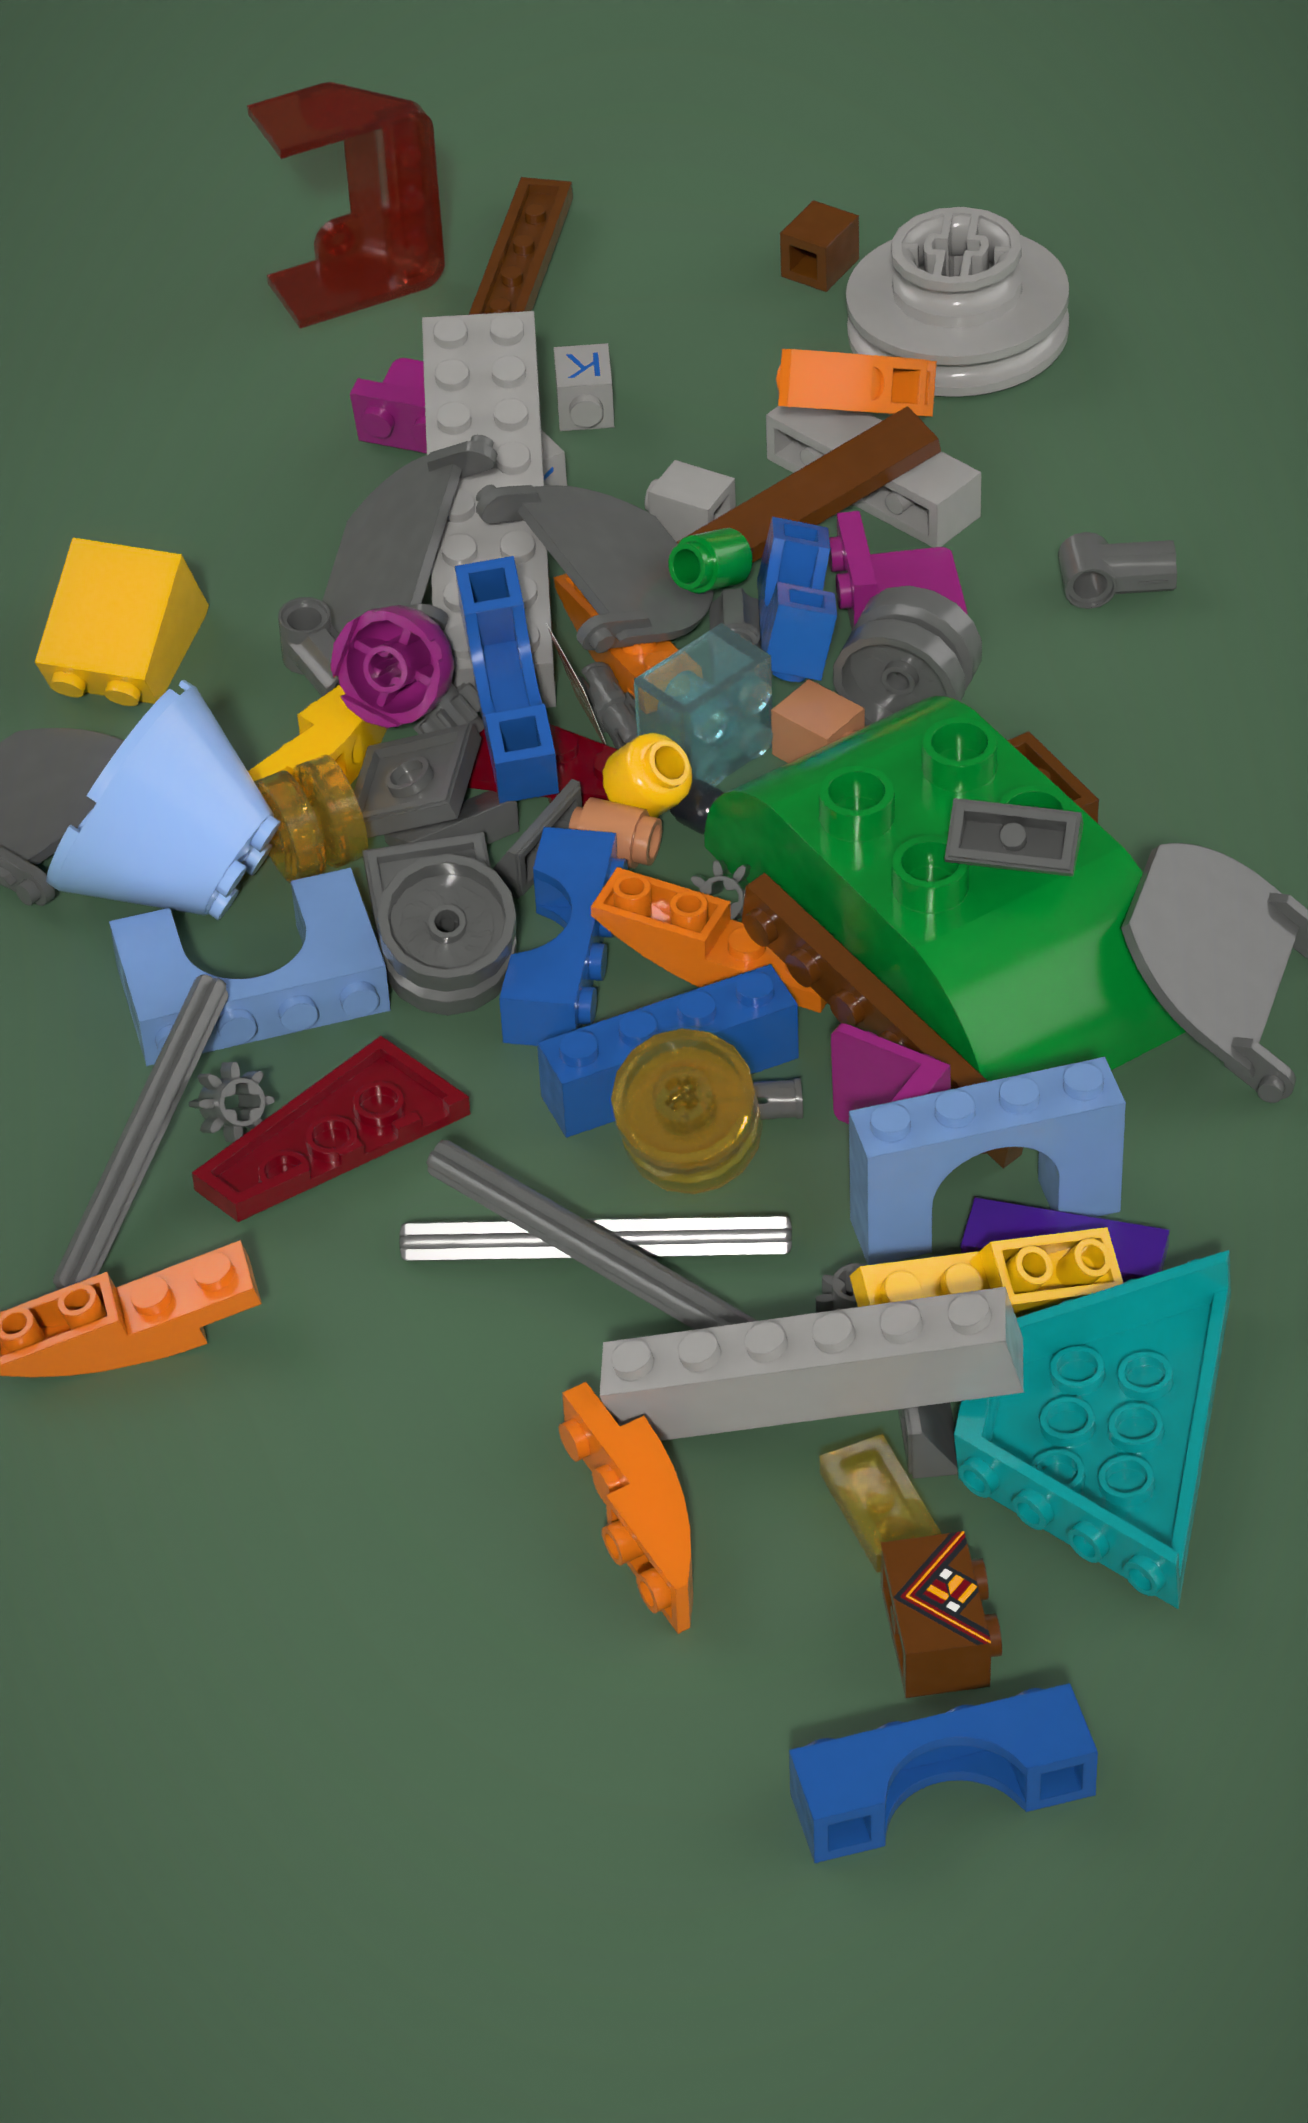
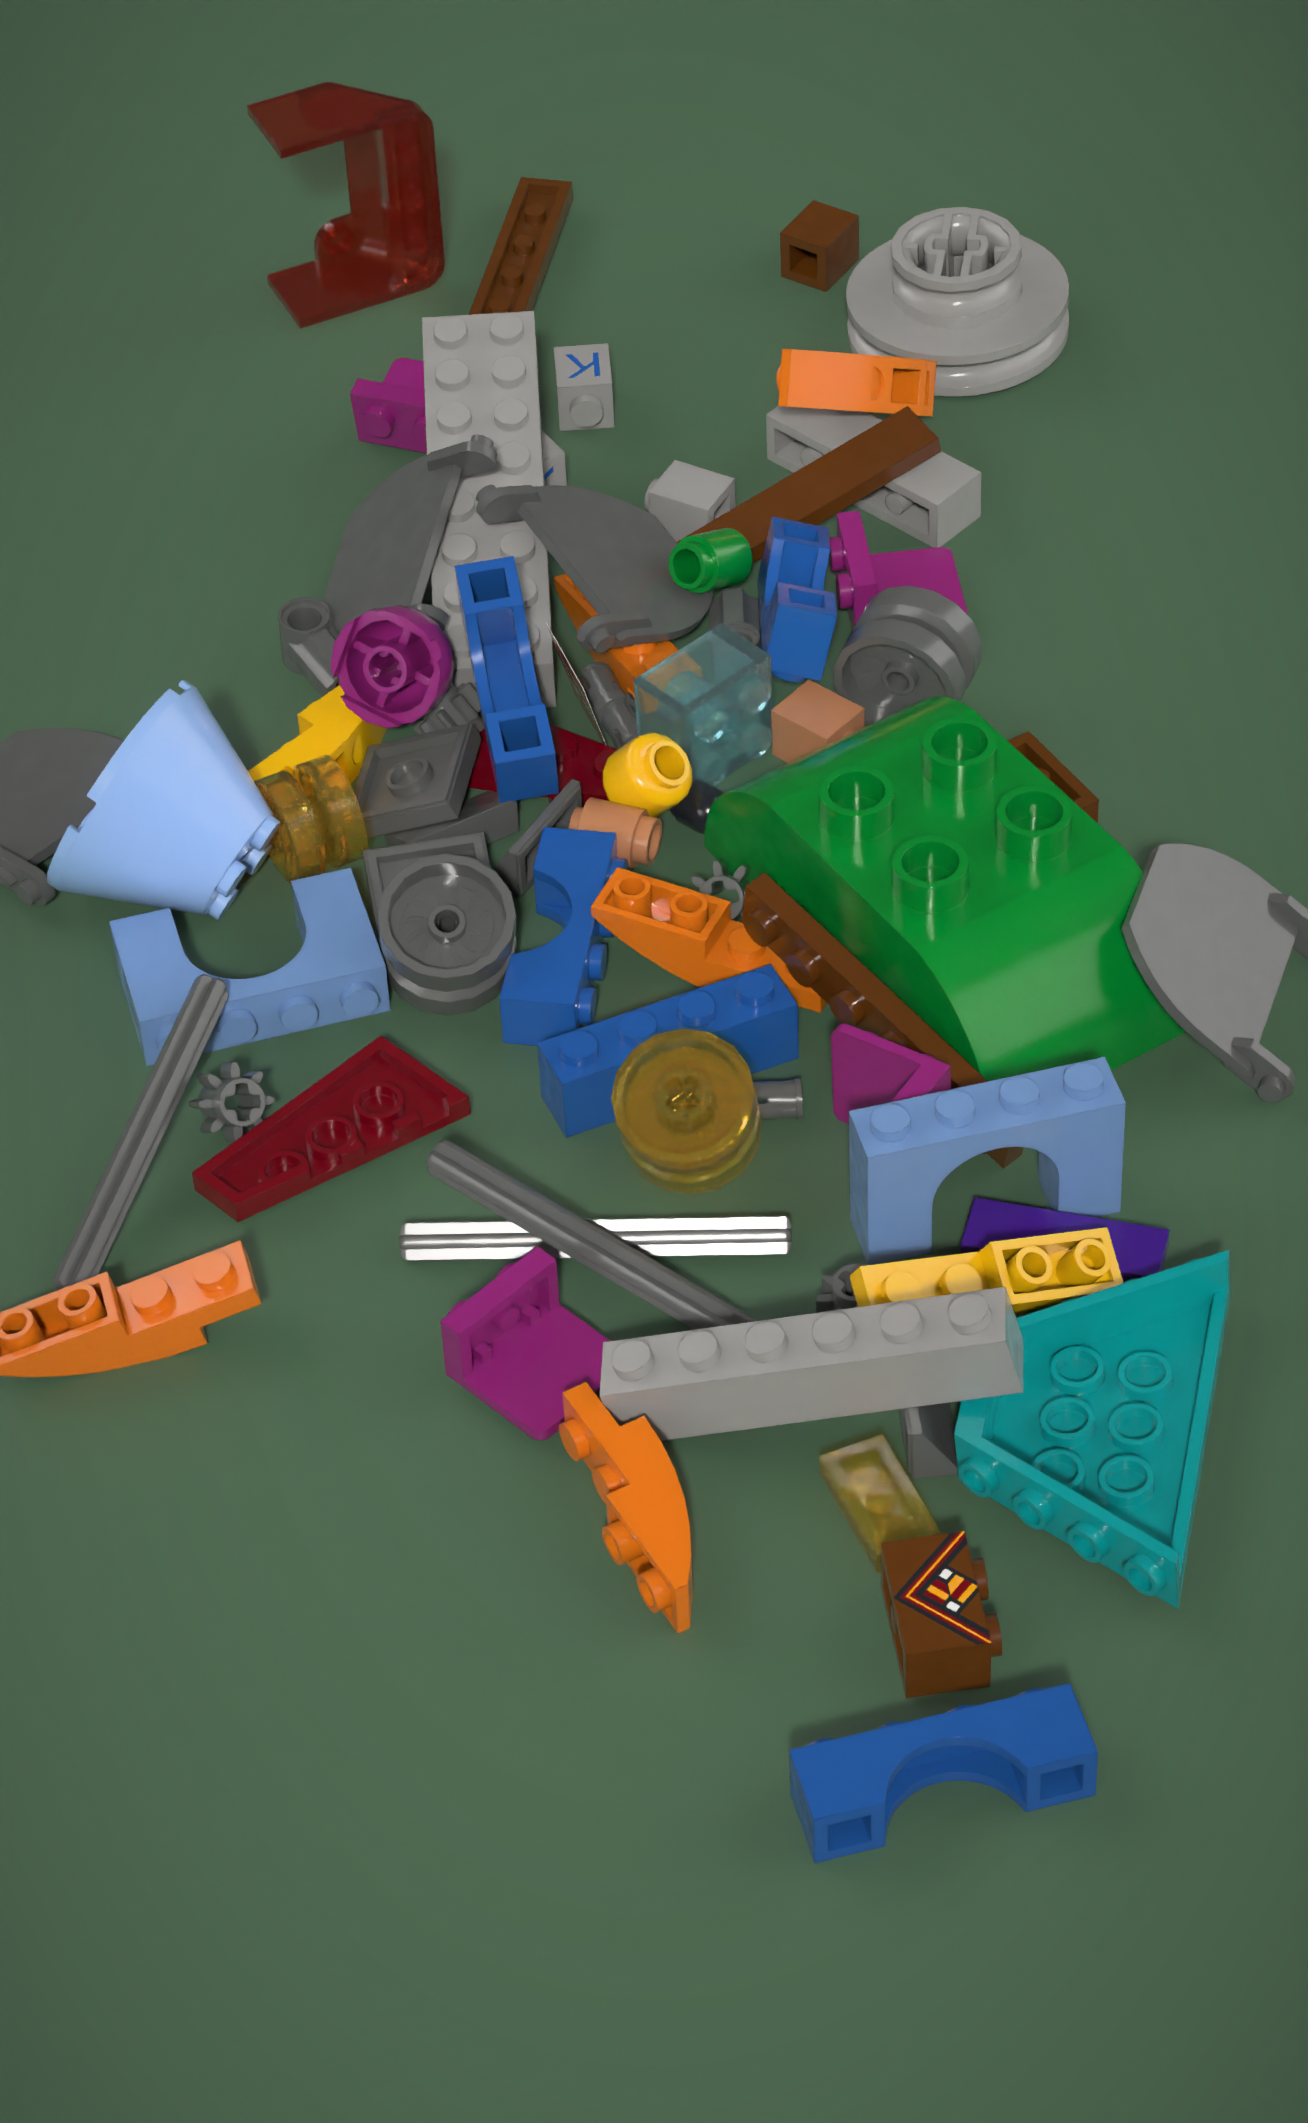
(119, 622): yellow slope -> none
(521, 1346): none -> magenta bracket
(1014, 837): dark grey slope -> none
(1099, 570): dark grey piece -> none

